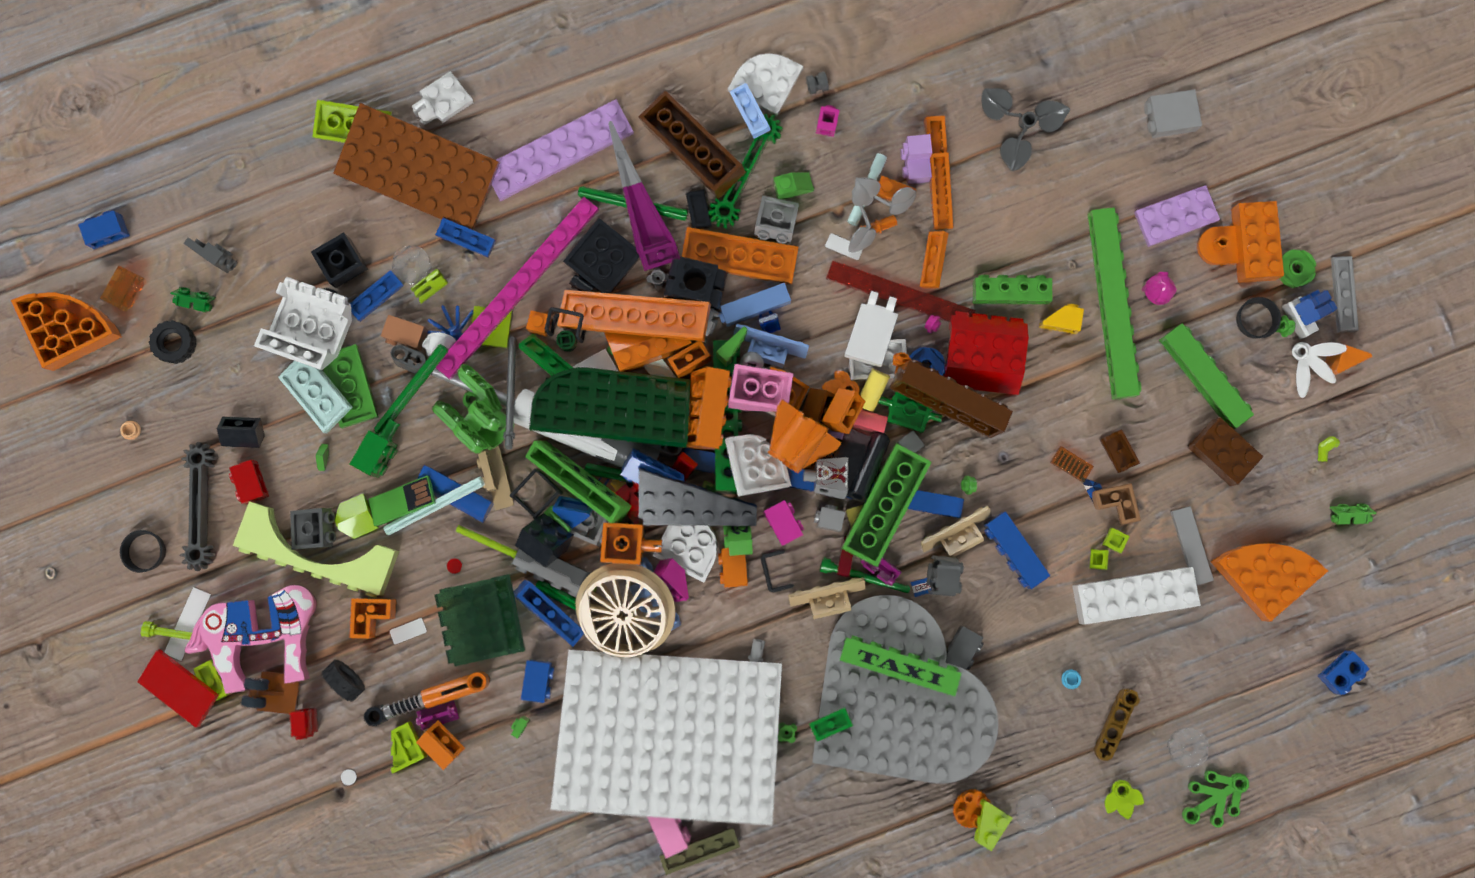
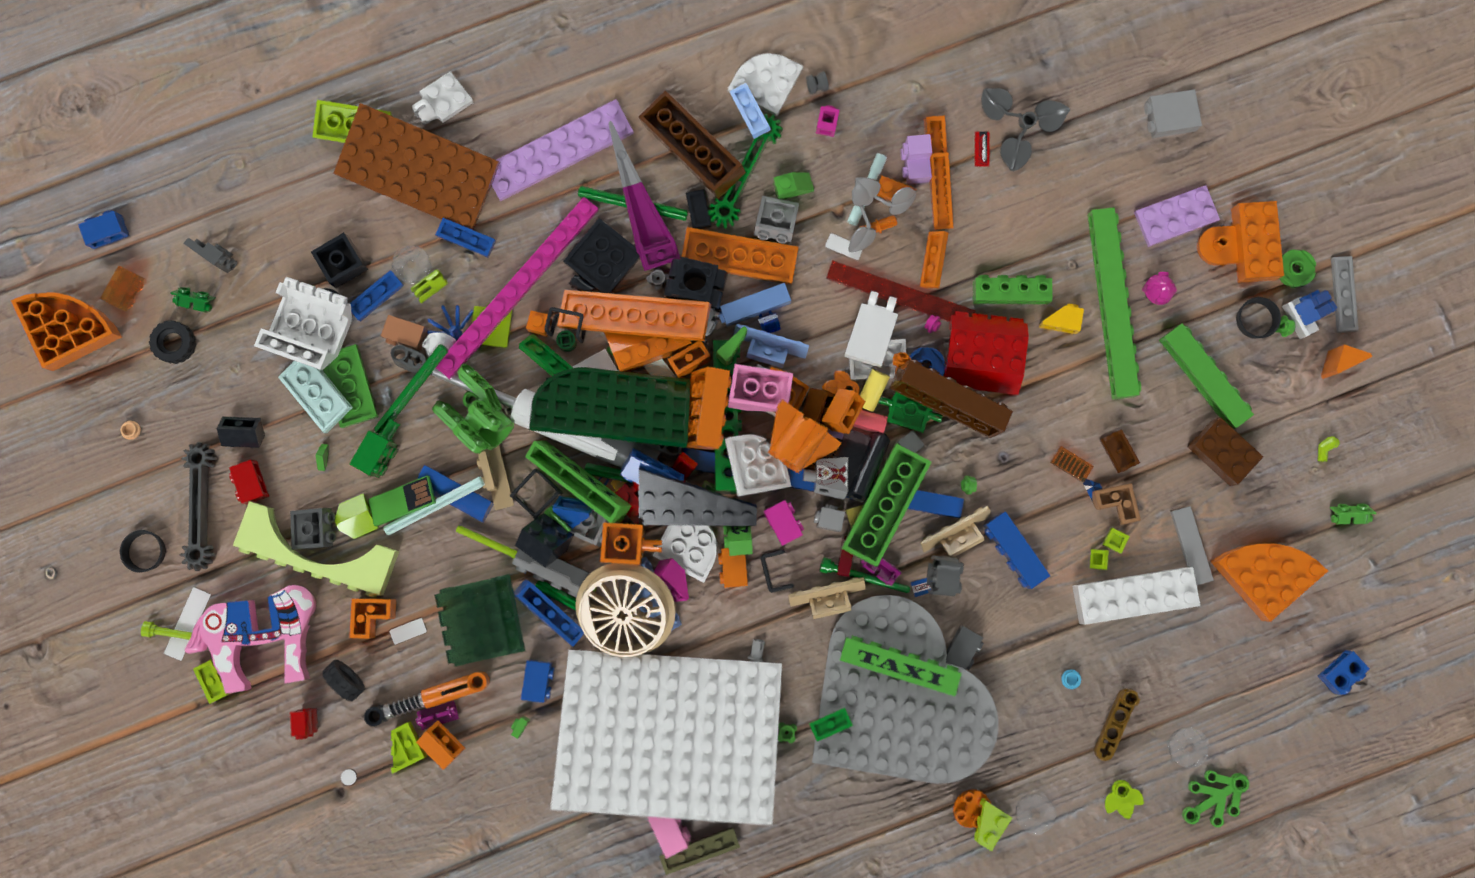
(178, 688): red tile -> none
(271, 693): dark orange plate -> none
(454, 566): red sticker -> none
(509, 435): dark grey bar -> none
(752, 357): light grey piece -> none
(982, 149): none -> sticker
(1311, 359): white plant -> none

